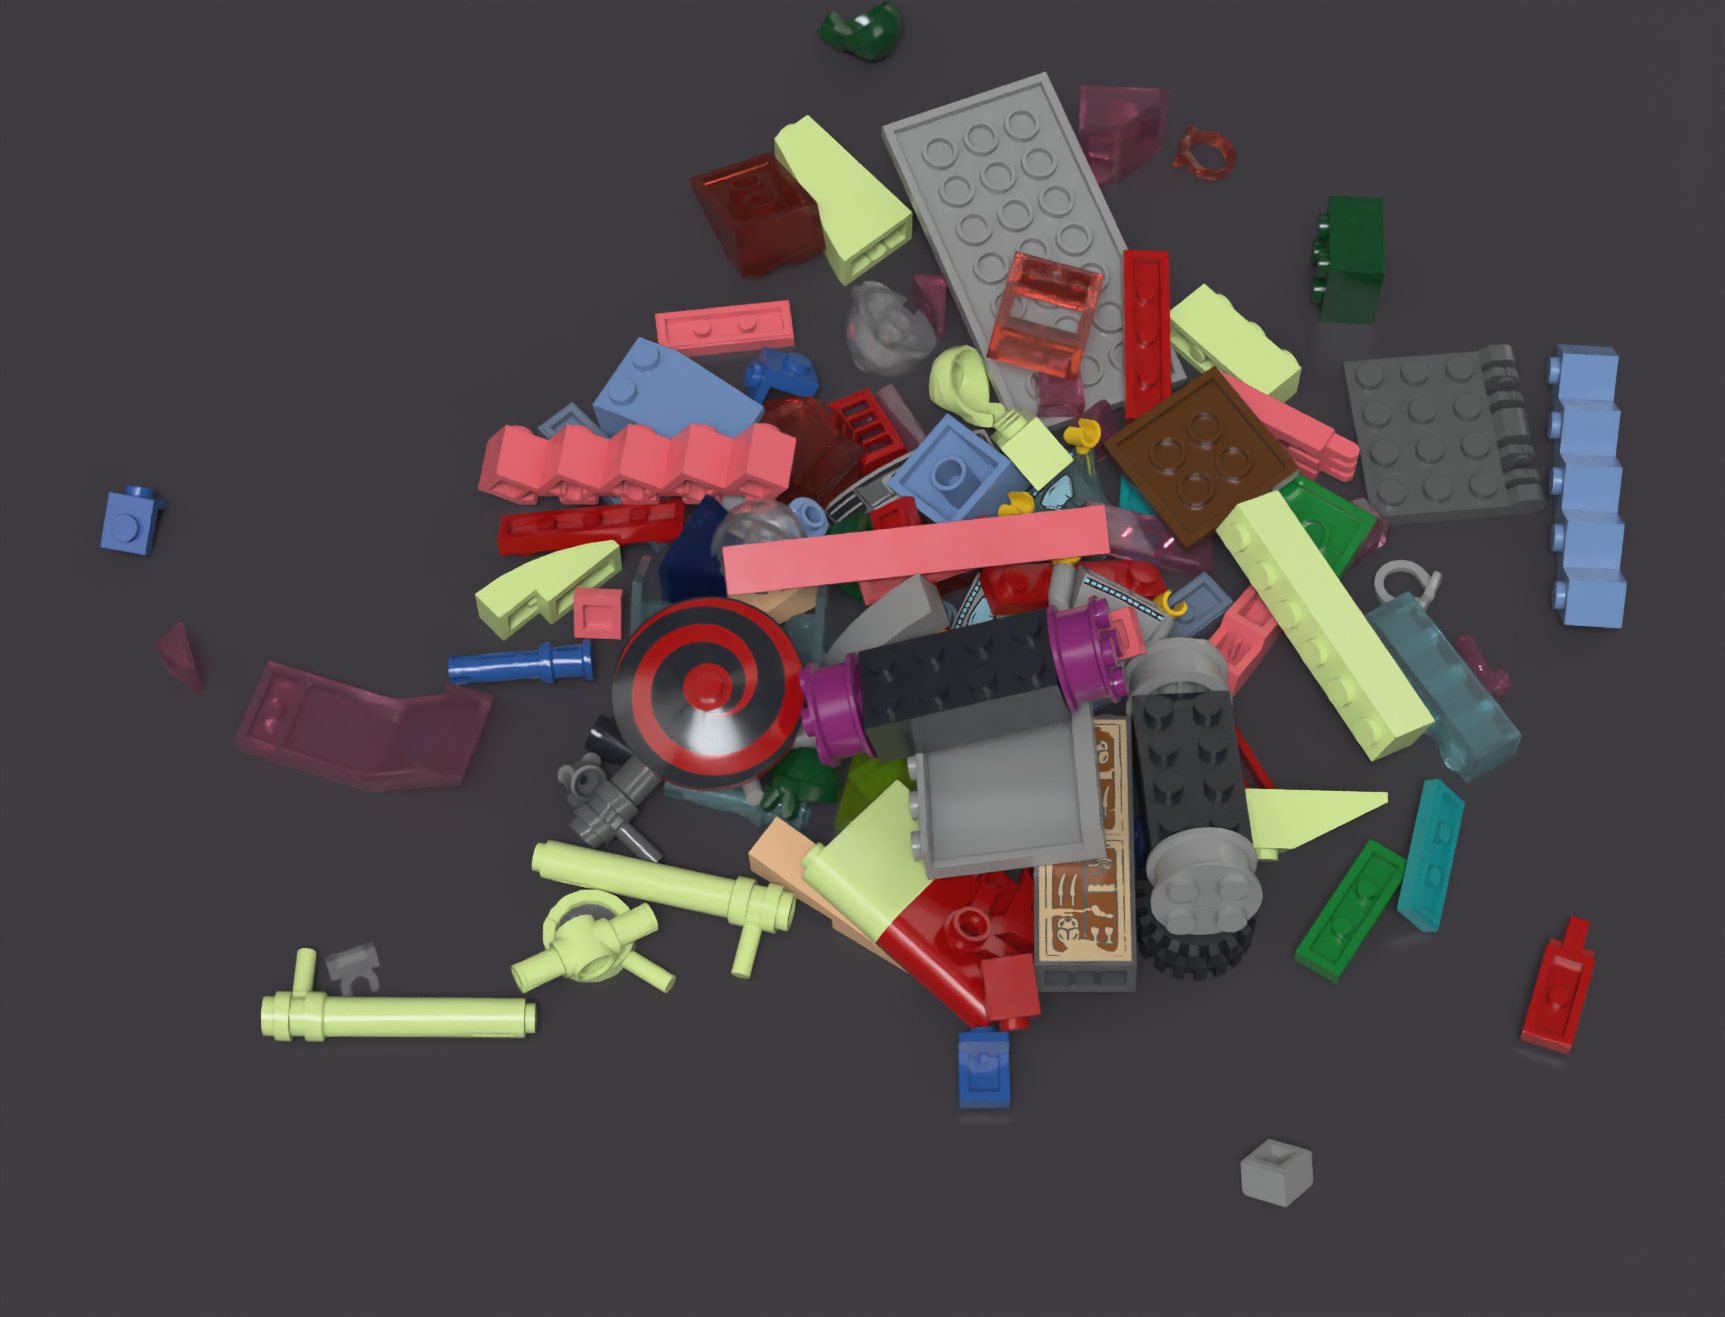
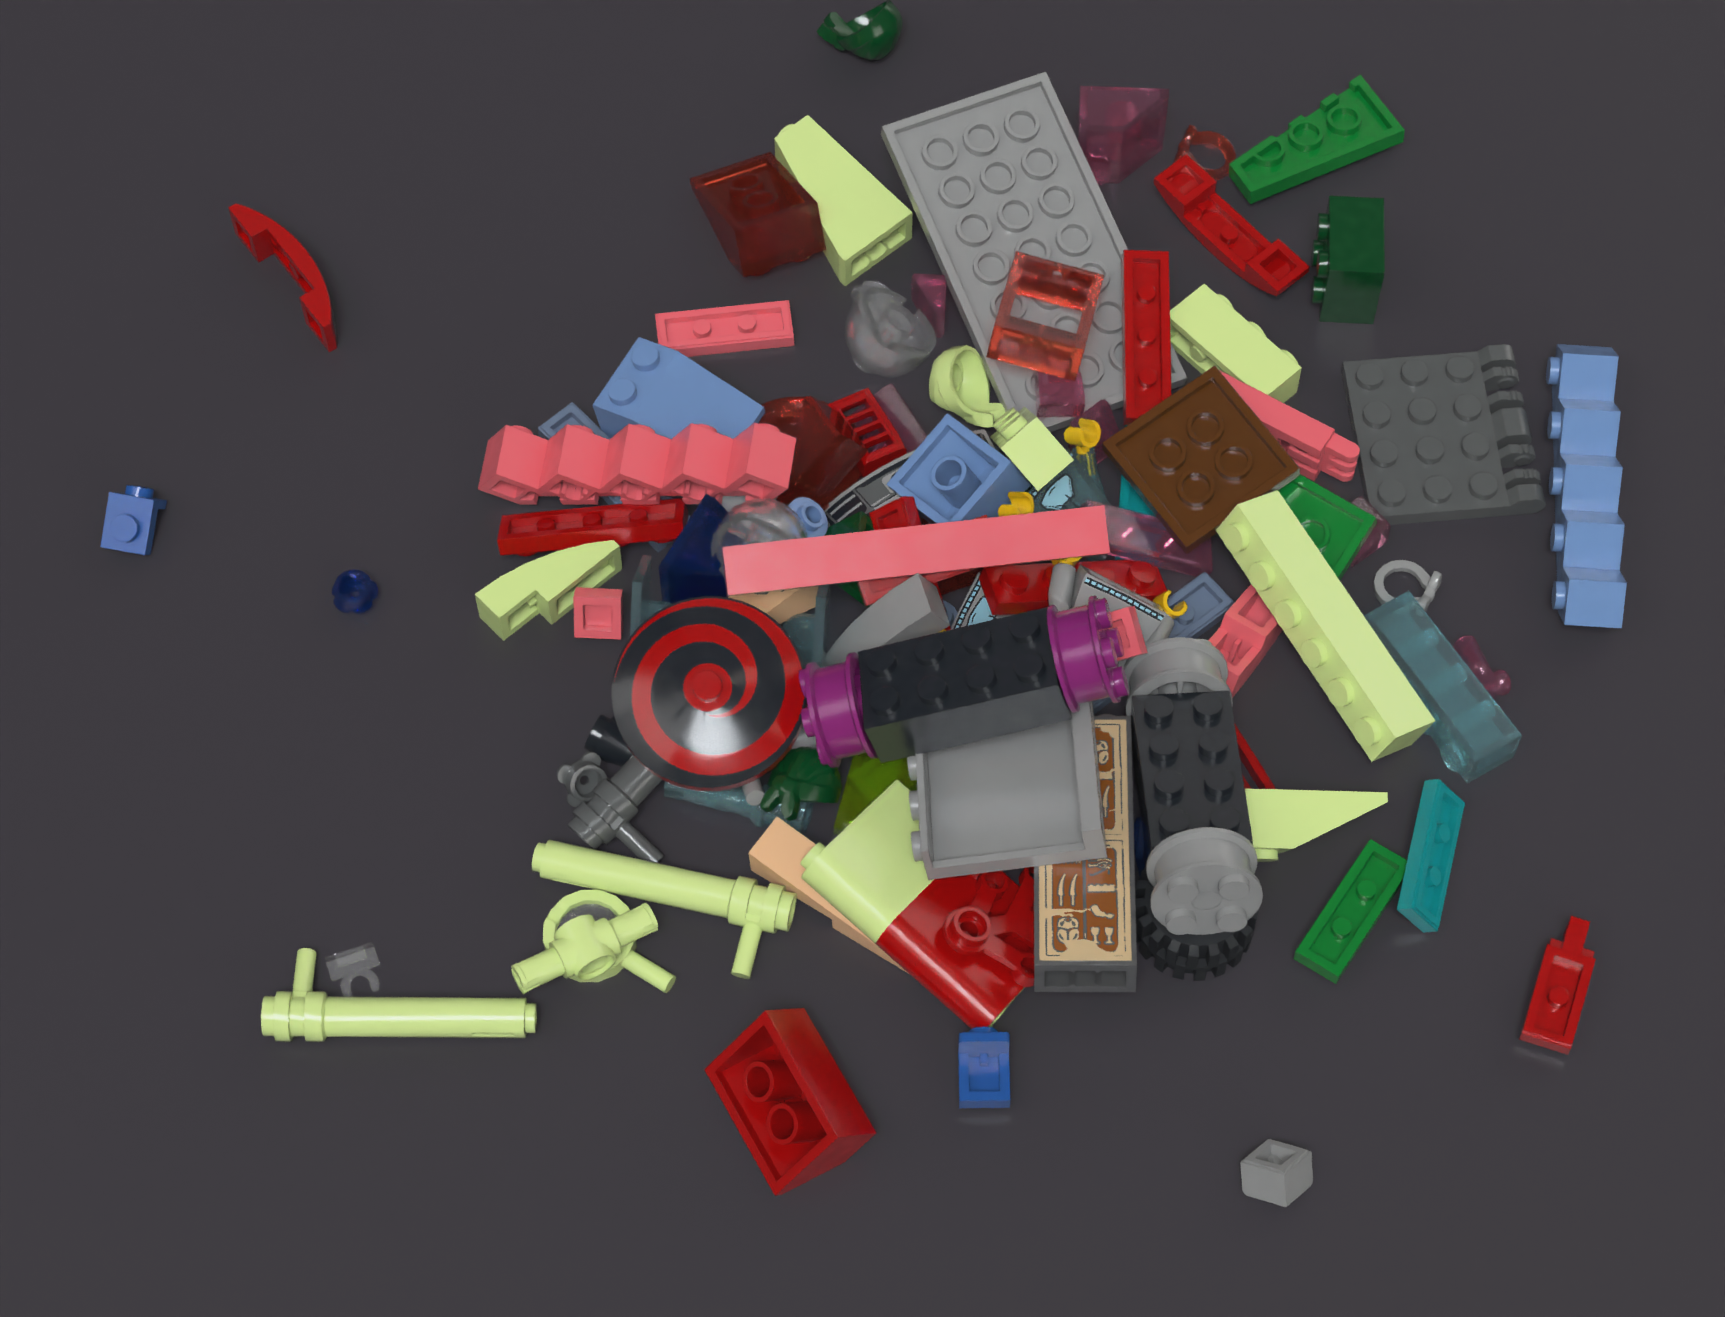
(179, 657): clear pink slope -> none
(267, 237): none -> red slope
(350, 582): none -> clear blue plate
(362, 734): clear pink windscreen -> none
(543, 663): blue pin -> none
(781, 371): blue bracket -> none
(789, 1099): none -> red slope
(1010, 992): red brick -> none
(1225, 232): none -> red slope
(1329, 138): none -> green wing

